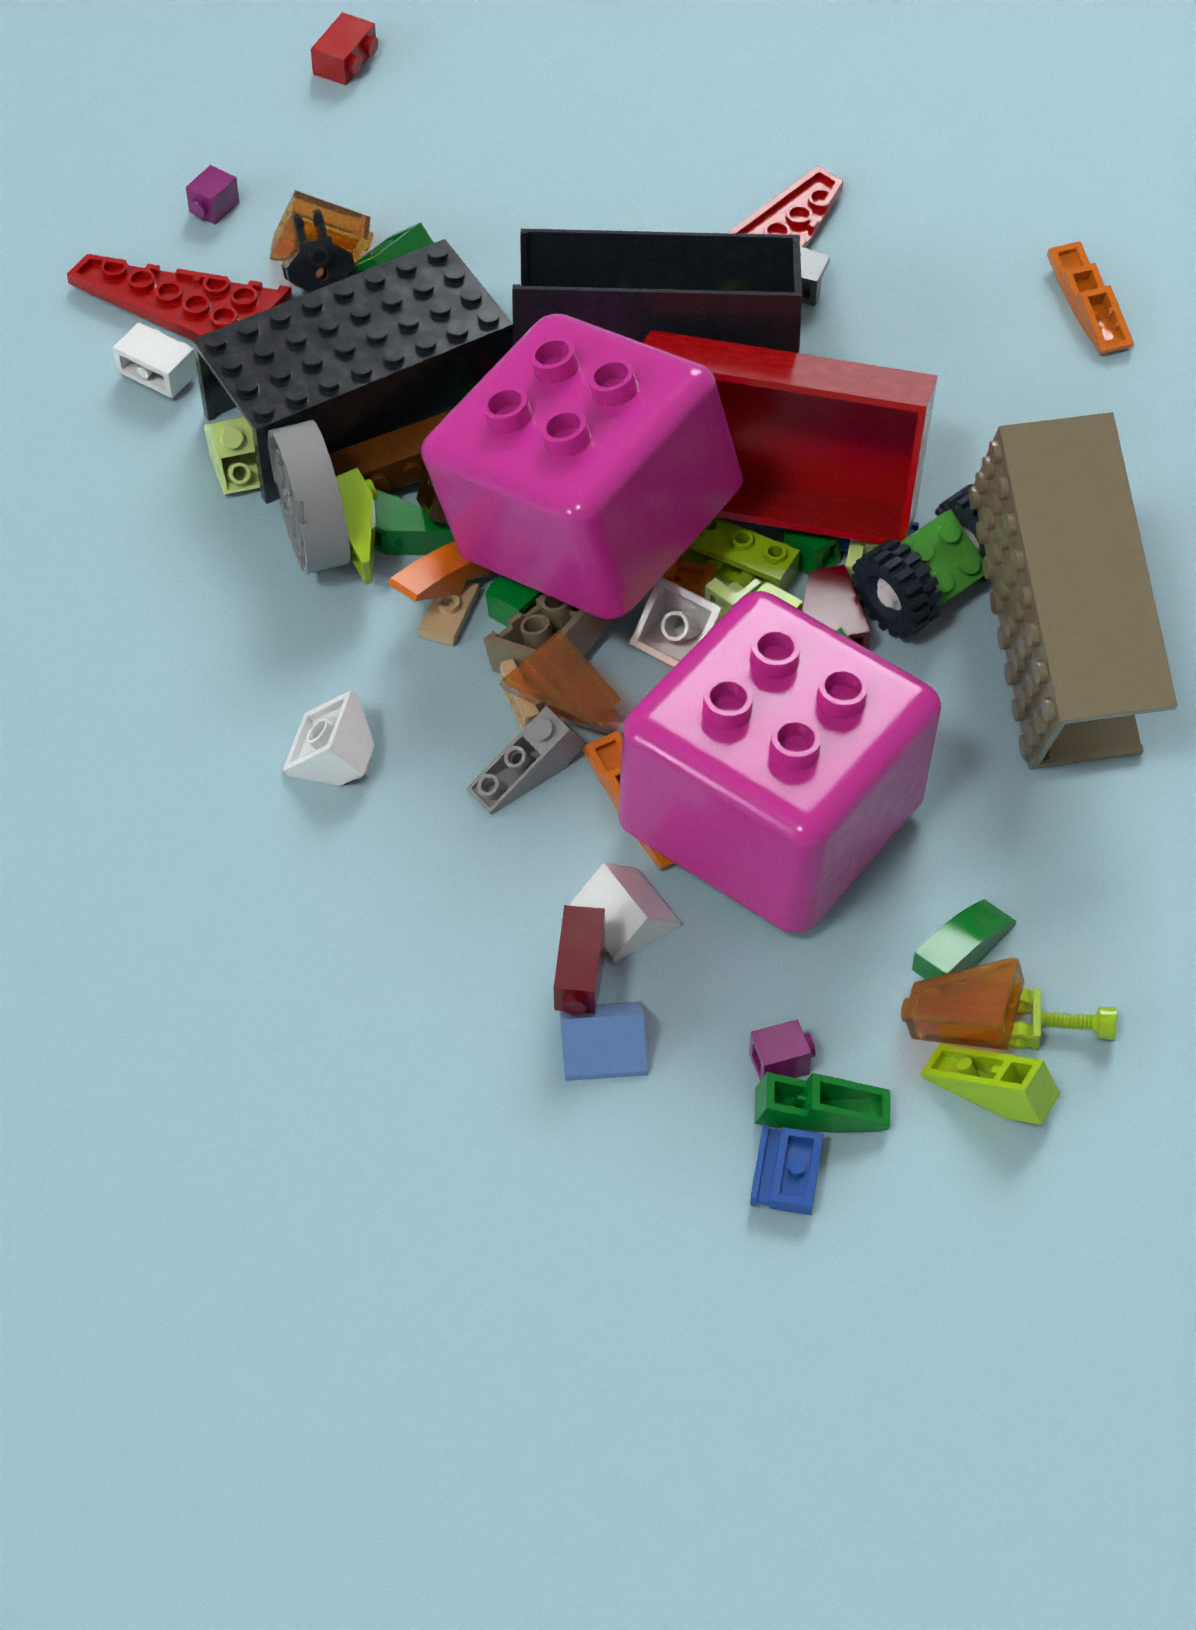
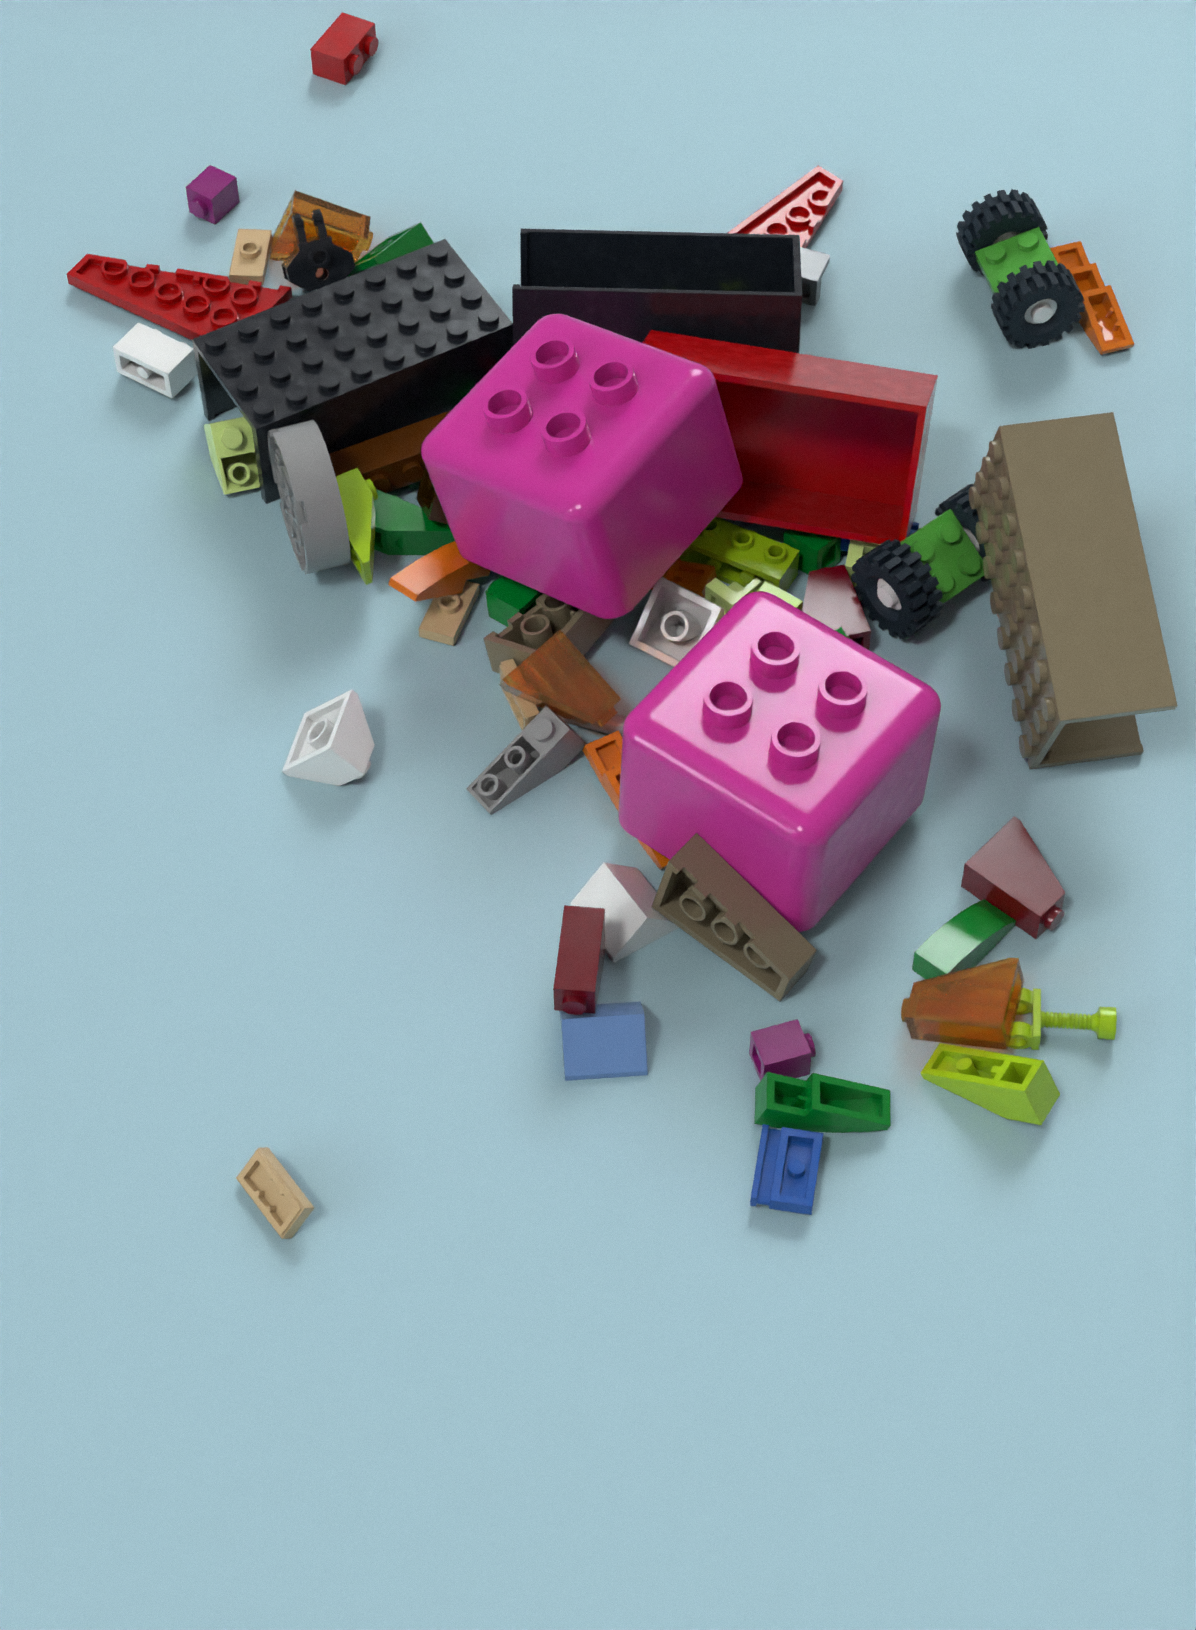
(250, 256): none -> tan plate
(275, 1193): none -> tan plate
(732, 918): none -> dark tan wedge
(1016, 880): none -> slope
(1030, 290): none -> black plate

